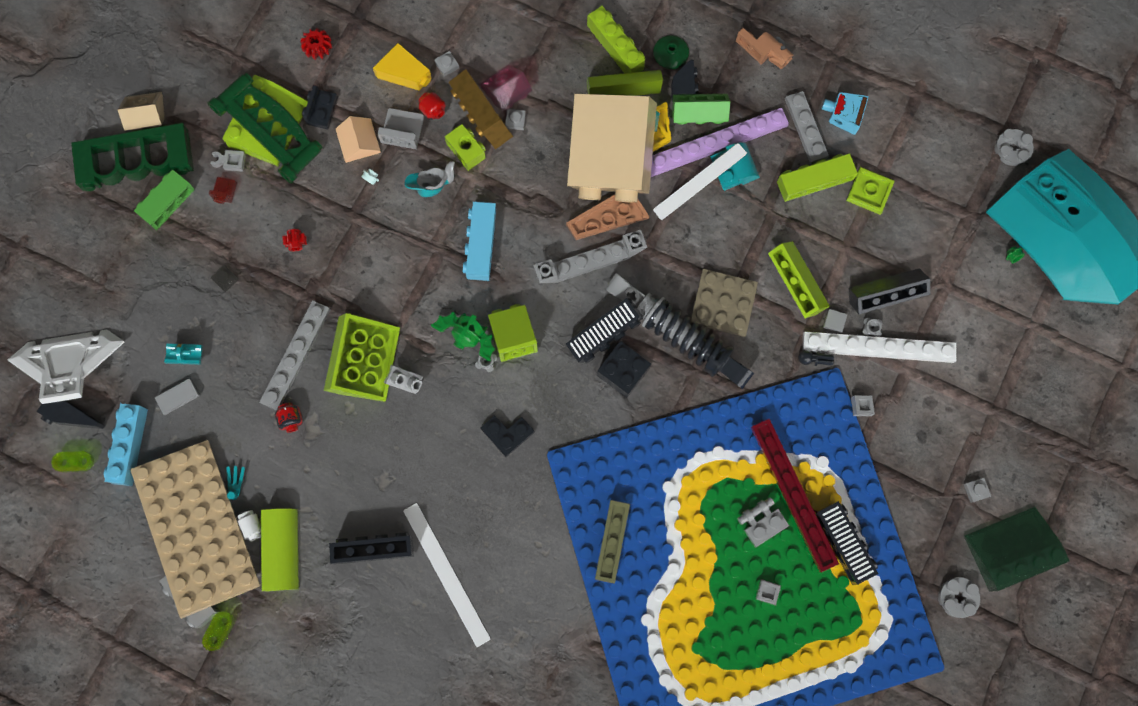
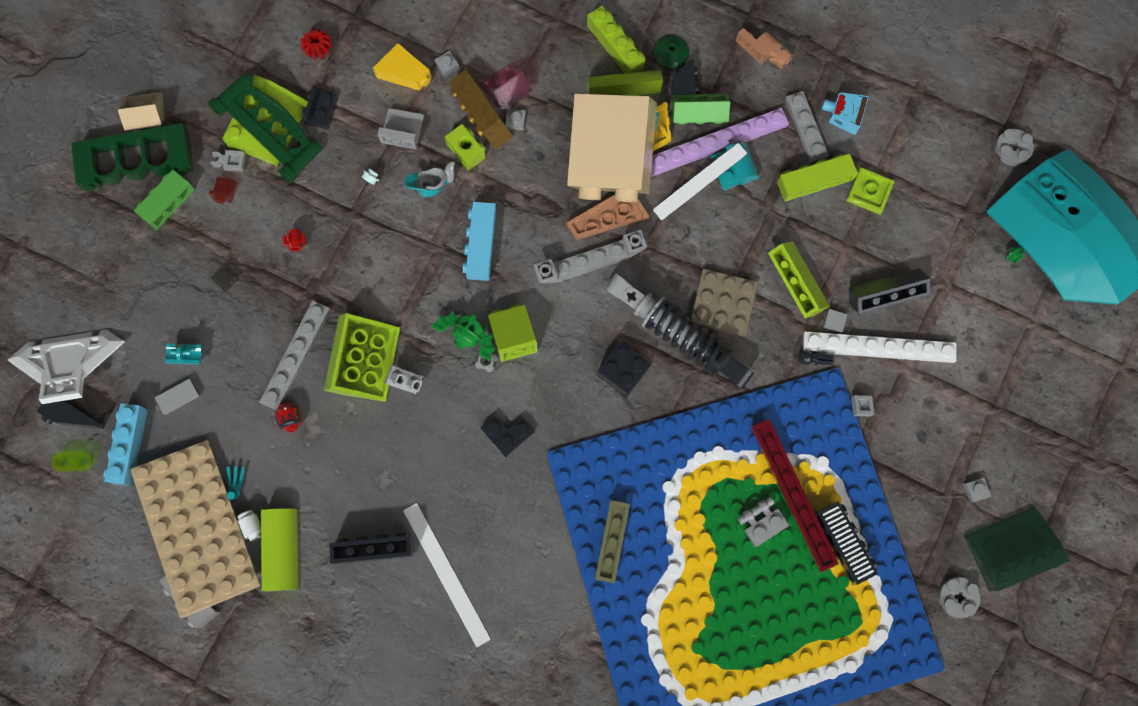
(218, 630): clear neon green plate -> none
(357, 138): light nougat slope -> none
(432, 105): red head -> none
(604, 331): black brick -> none
(768, 592): light grey tile -> none
(876, 323): light grey plate -> none

